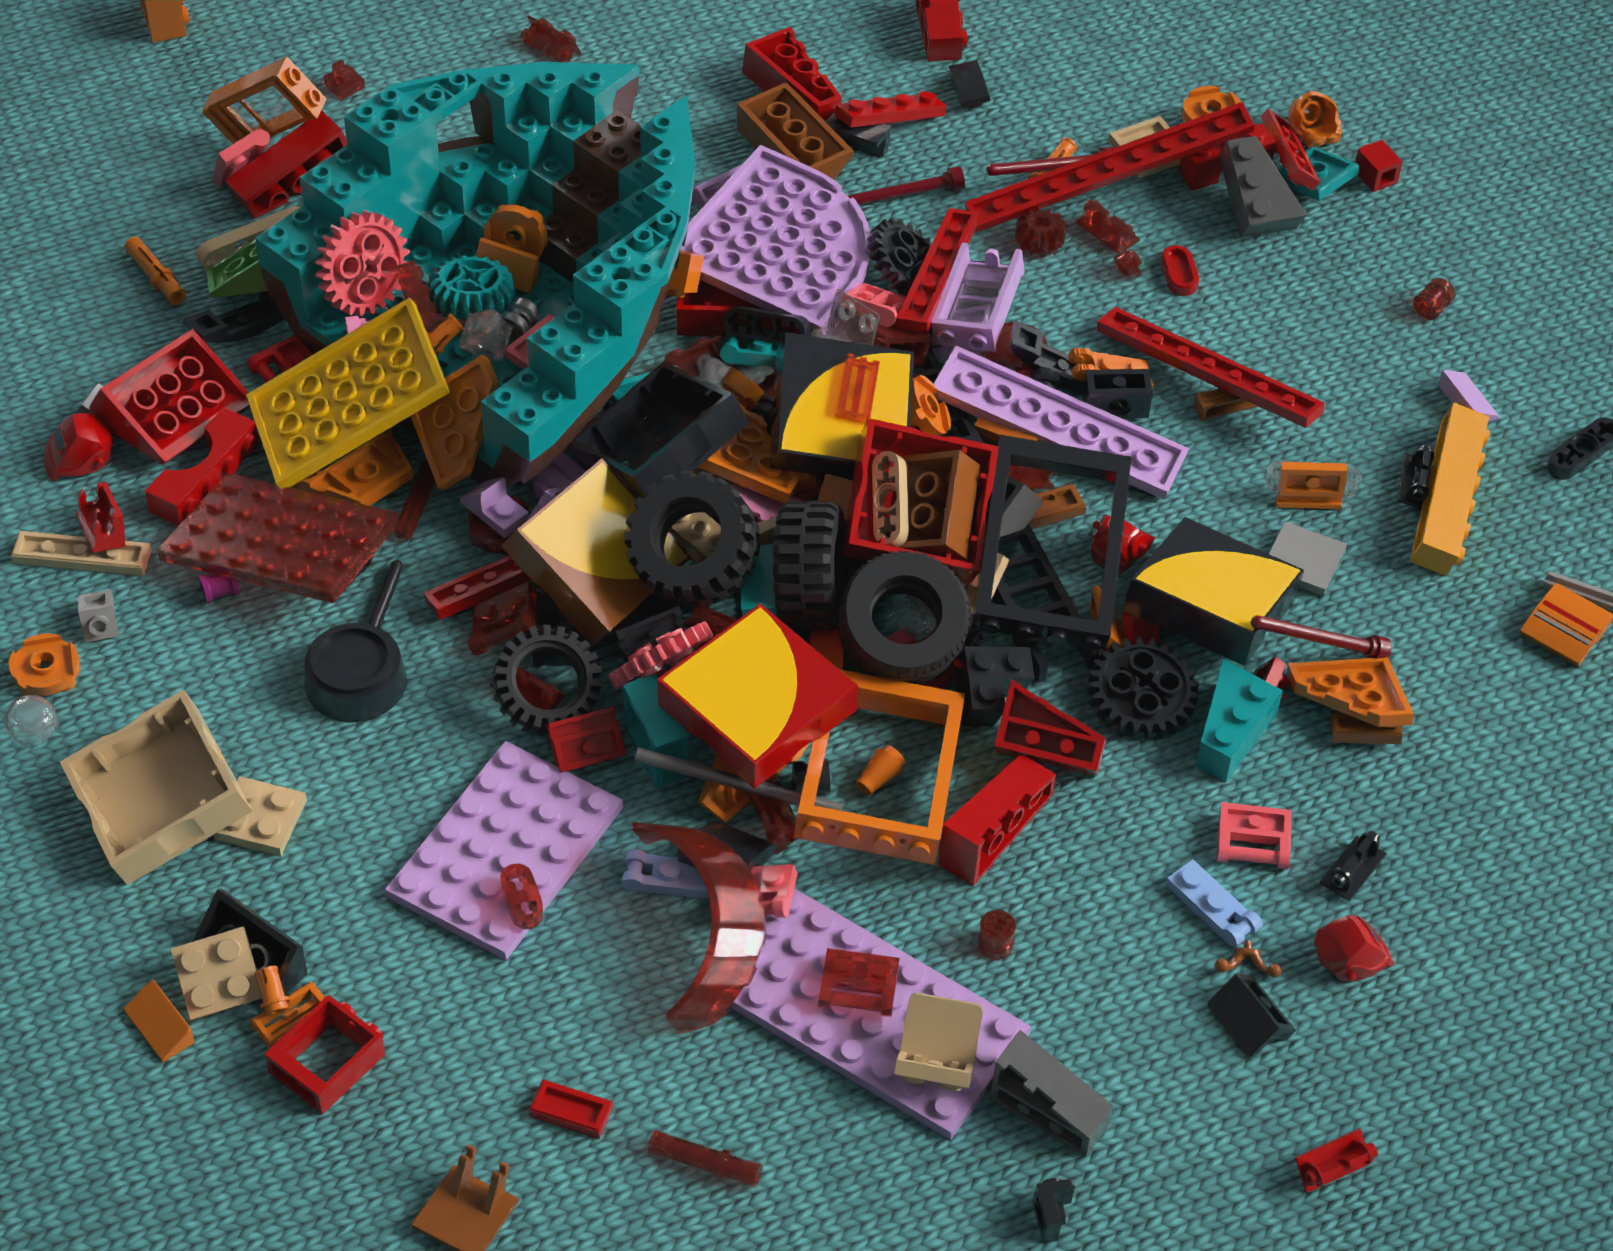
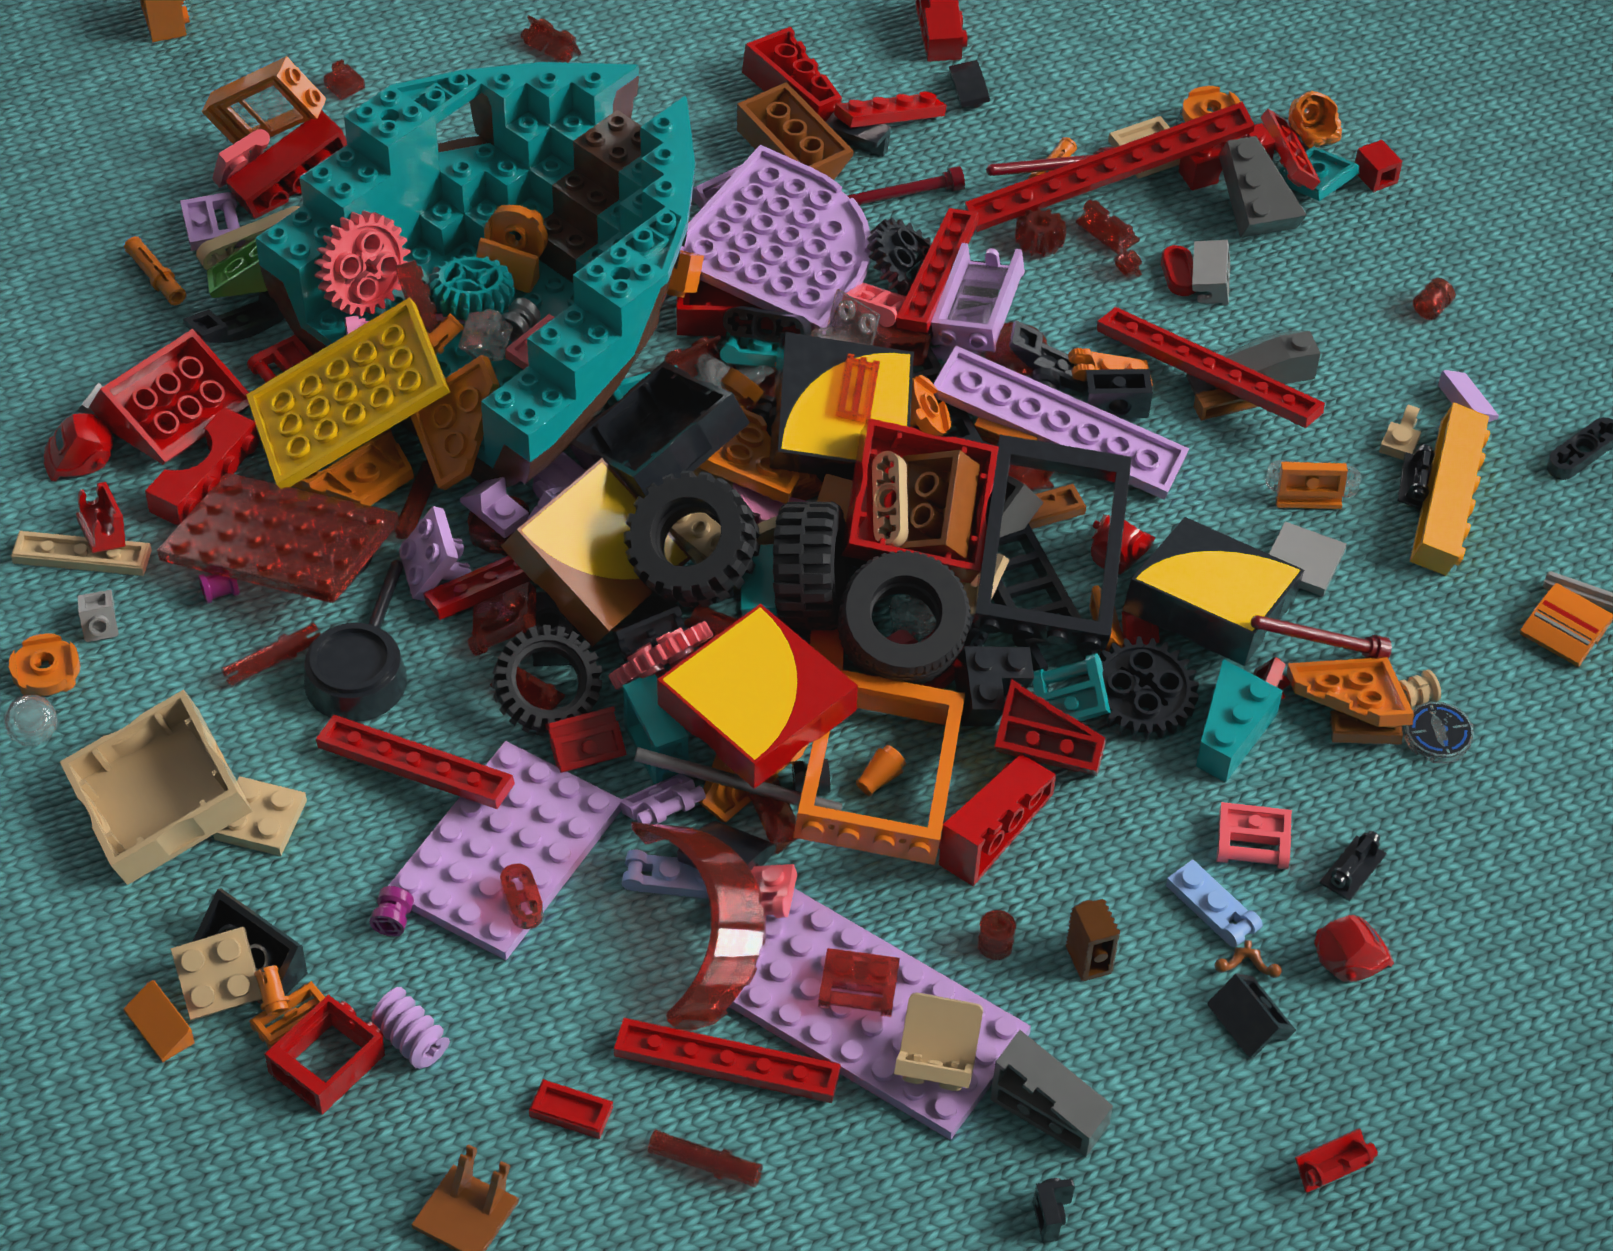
(201, 218): none -> lavender plate
(271, 654): none -> clear red pin
(392, 908): none -> magenta wheel
(409, 1028): none -> lavender piece
(415, 761): none -> red plate
(431, 554): none -> lavender plate
(662, 800): none -> lavender plate
(727, 1060): none -> red plate
(1078, 700): none -> teal plate
(1092, 939): none -> reddish brown brick
(1211, 271): none -> light grey hinge
(1281, 356): none -> dark grey wedge
(1402, 437): none -> tan plate
(1421, 688): none -> tan bush
(1439, 732): none -> tile

